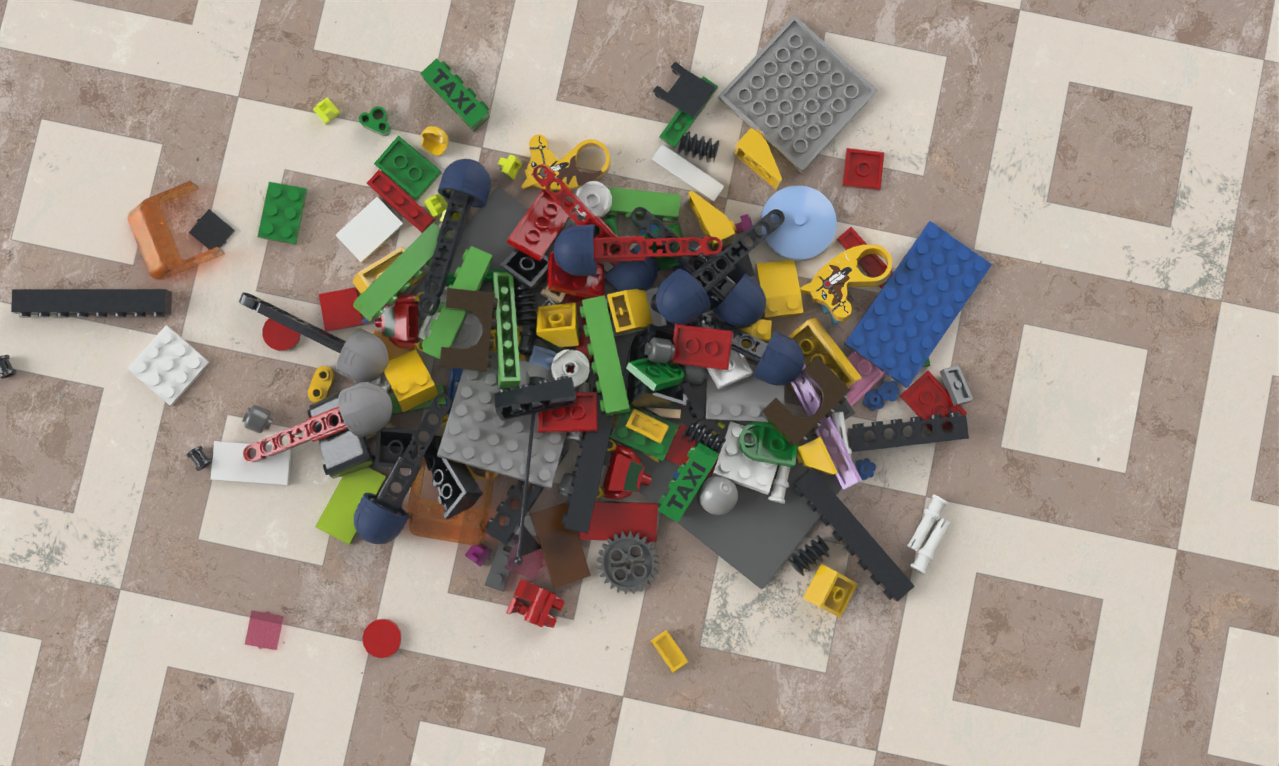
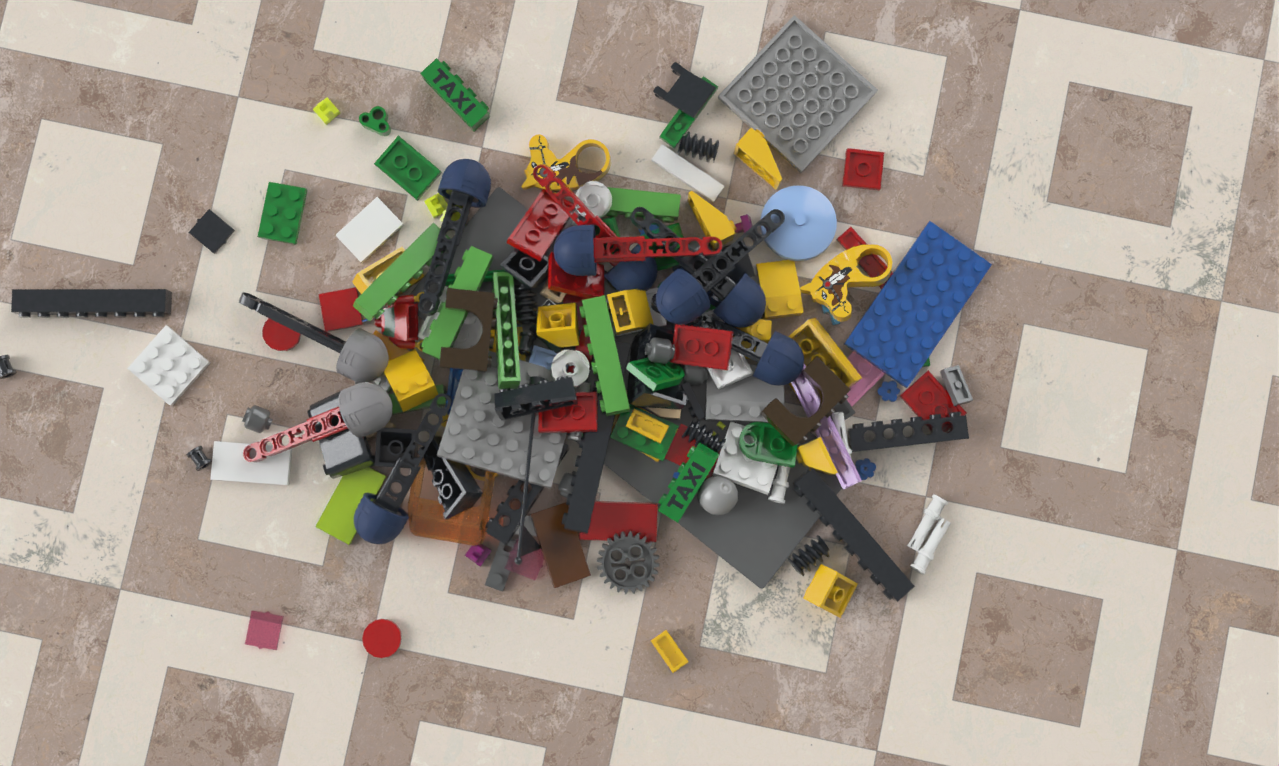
(155, 237): clear orange windscreen -> none
(323, 385): yellow plate -> none
(400, 201): red tile -> none
(434, 140): yellow hair -> none
(510, 166): neon yellow tile -> none
(540, 605): red hips -> none
(623, 474): red torso -> none
(868, 401): blue plant -> none

